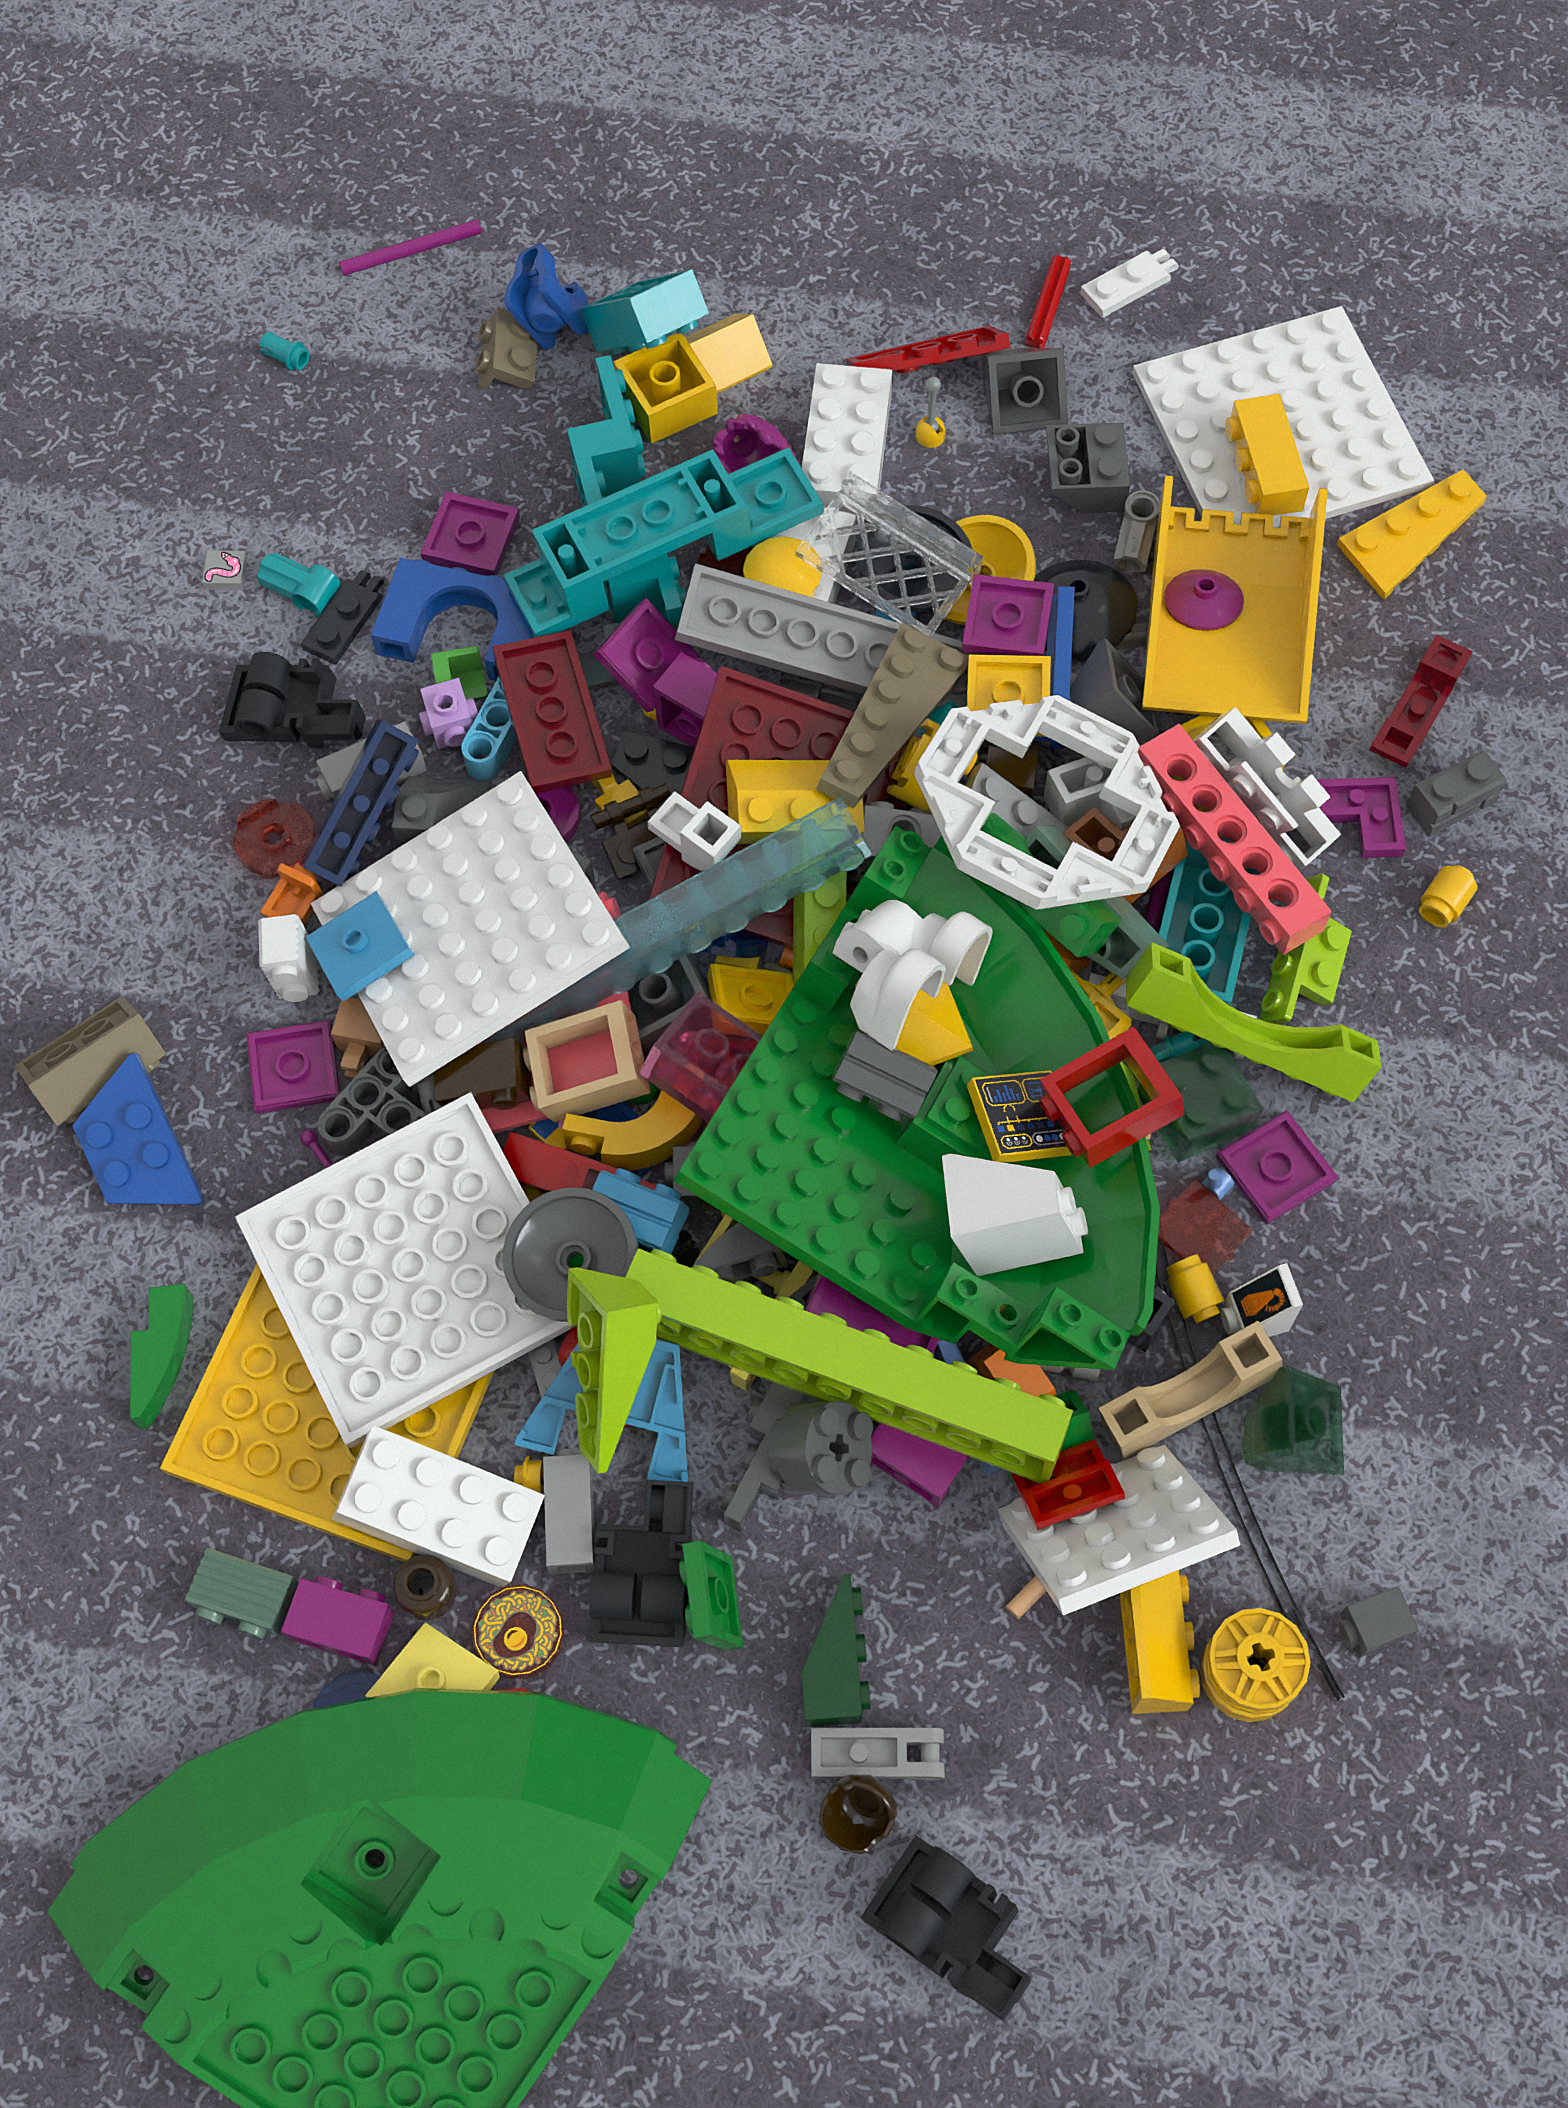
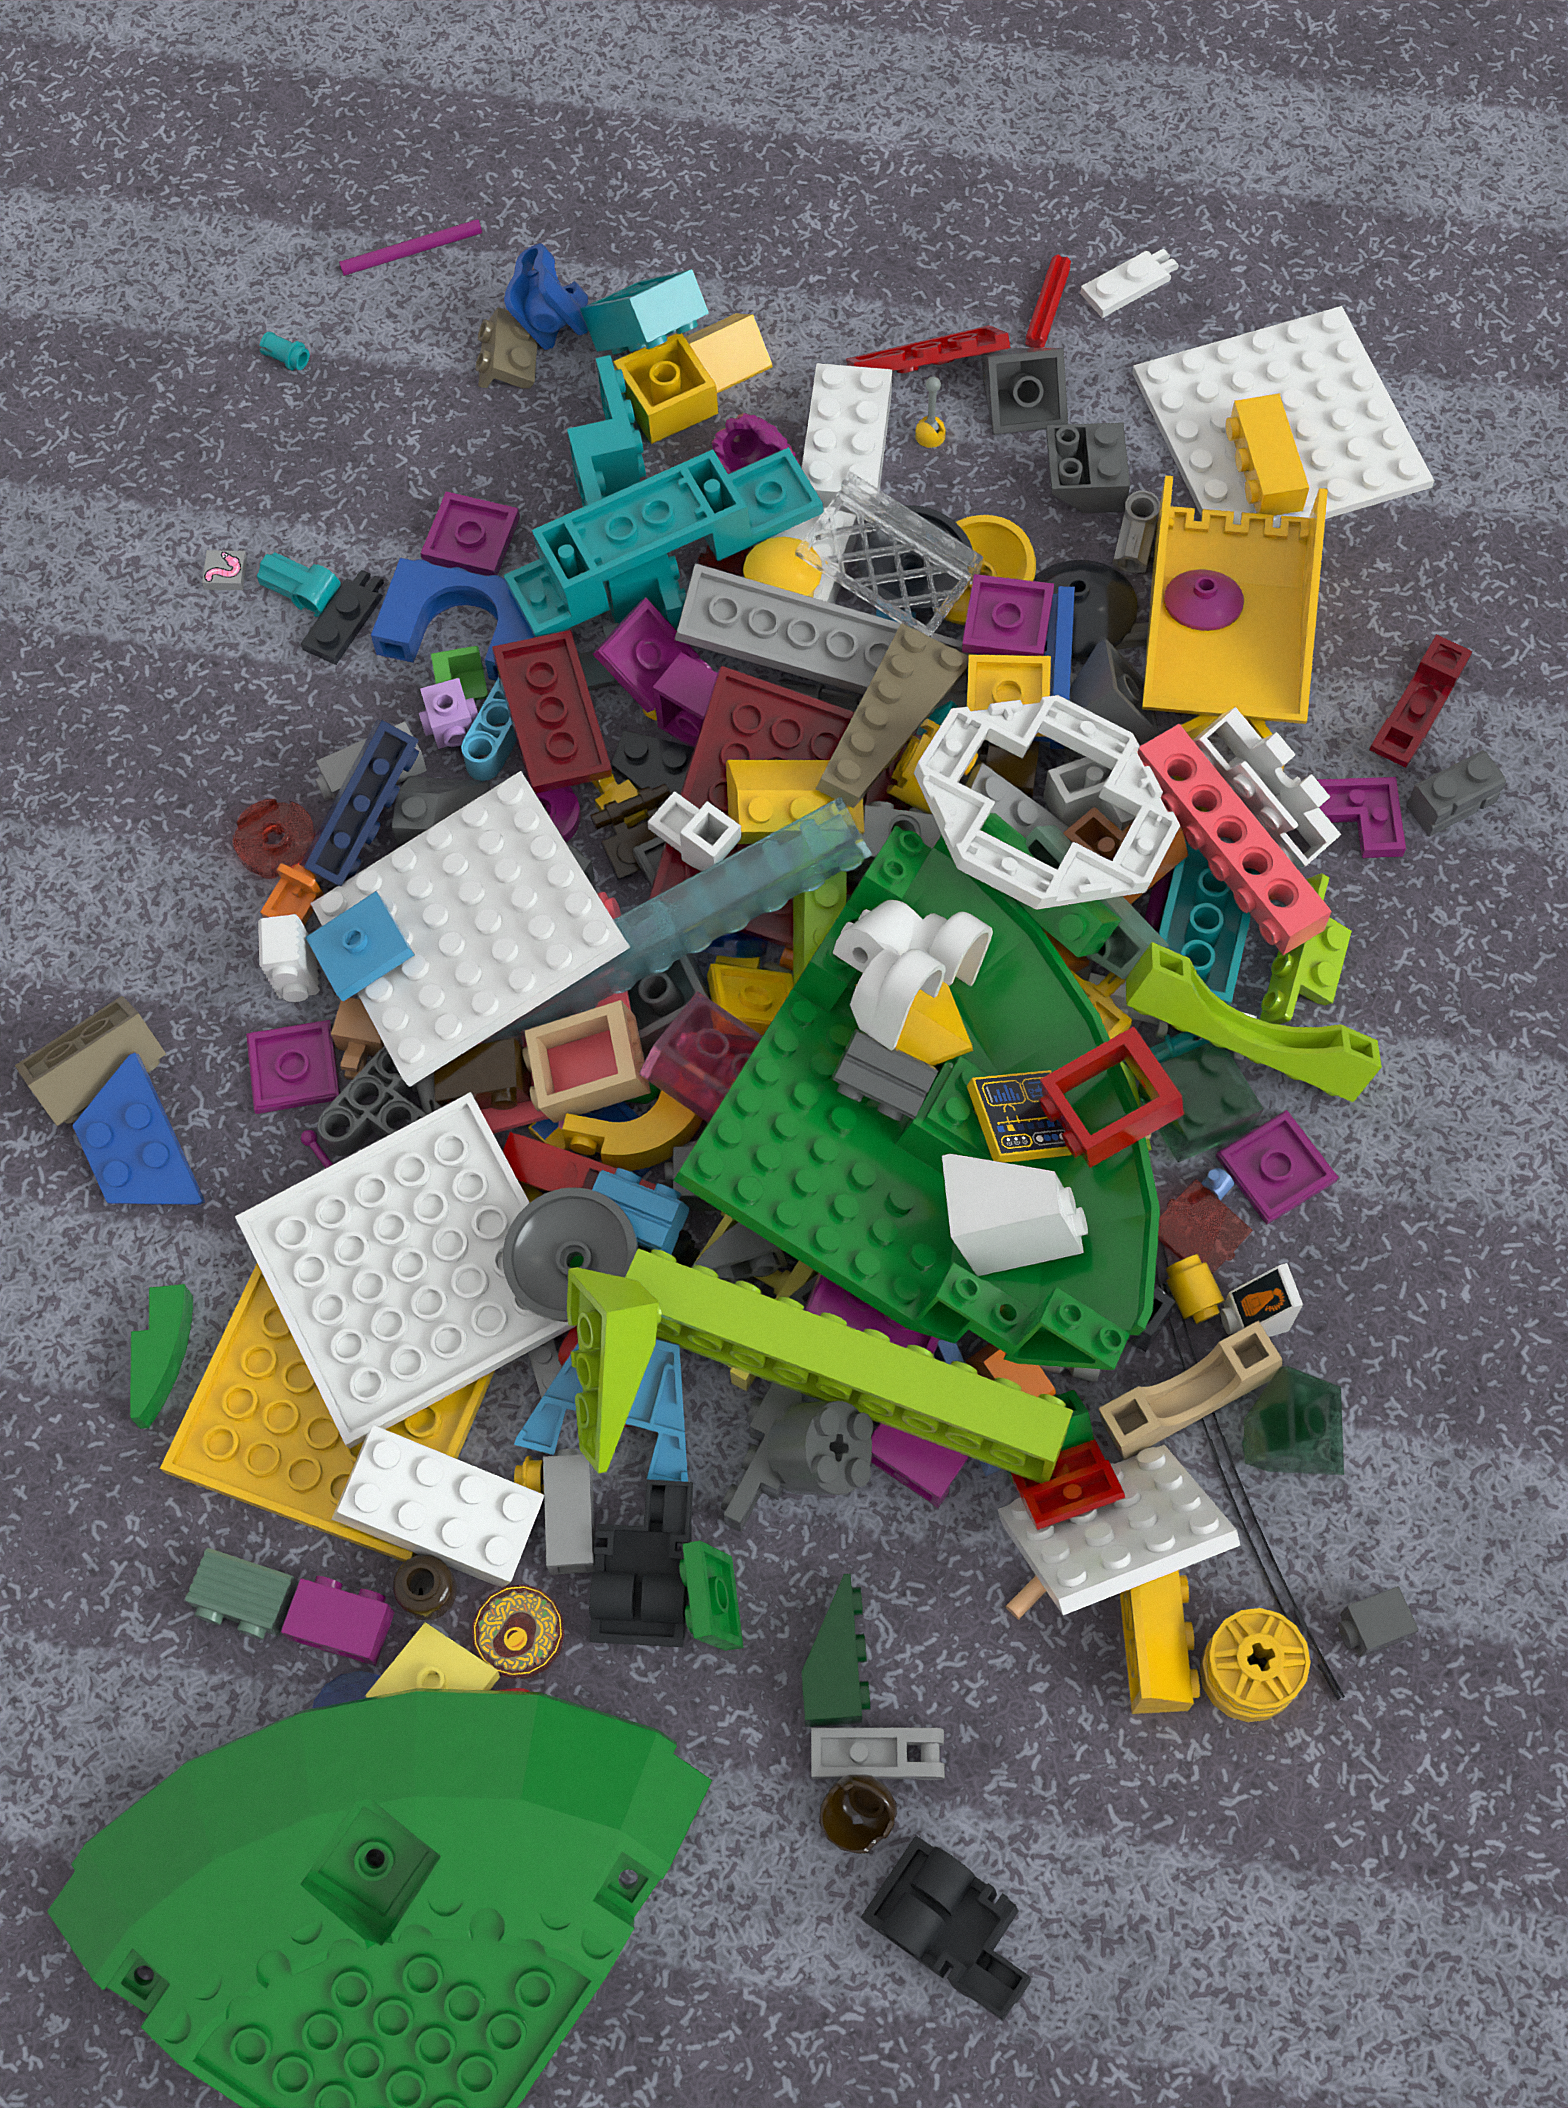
(284, 700): black plate -> none
(1402, 537): yellow wing -> none
(1447, 895): yellow brick -> none

